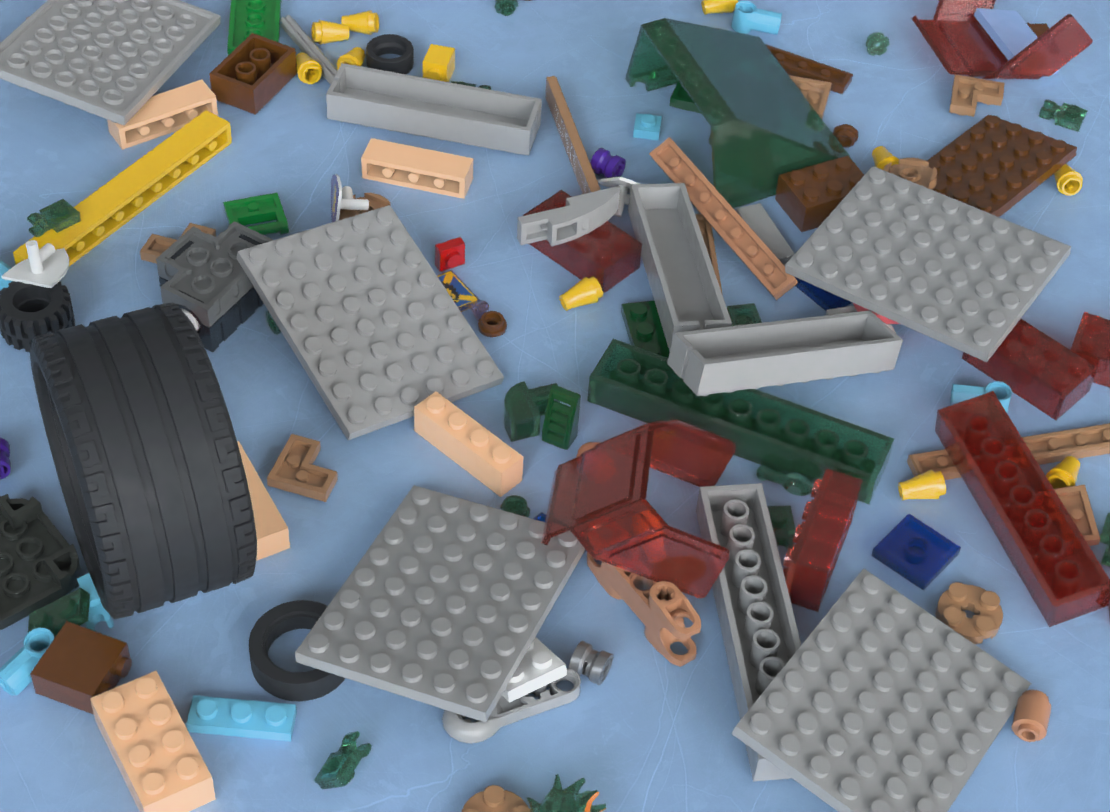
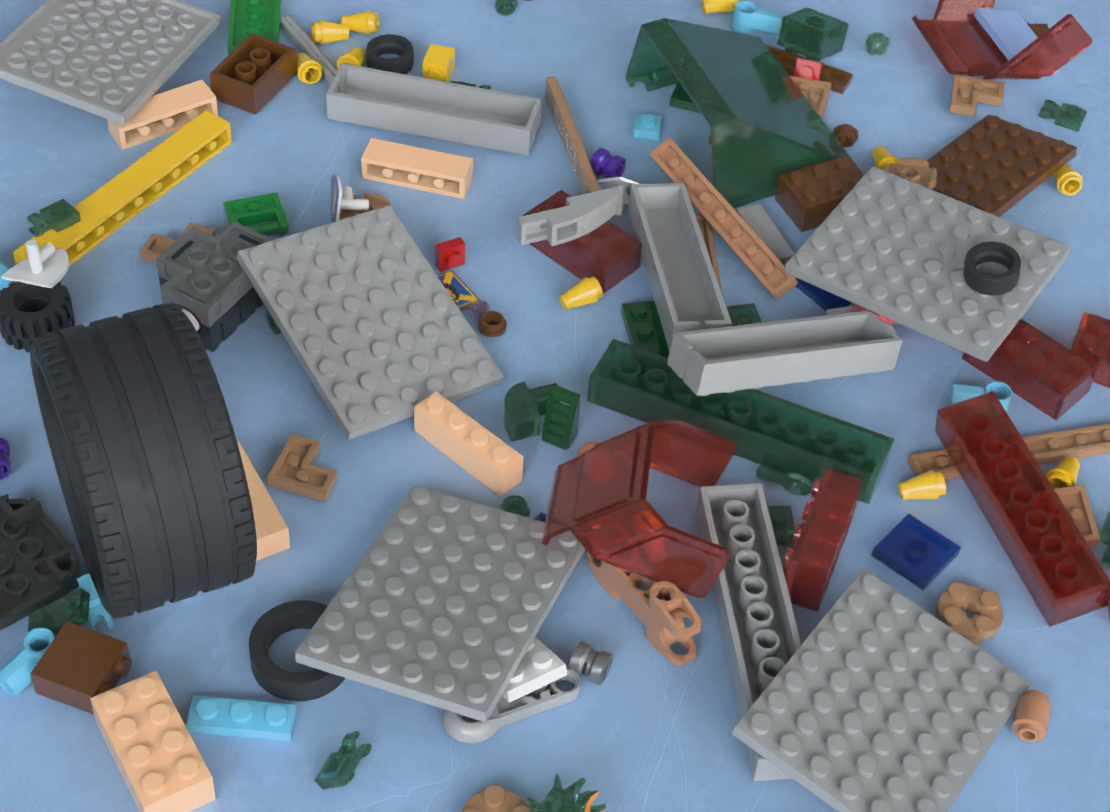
(808, 68): none -> plate
(812, 34): none -> clear green brick
(987, 283): none -> black tyre

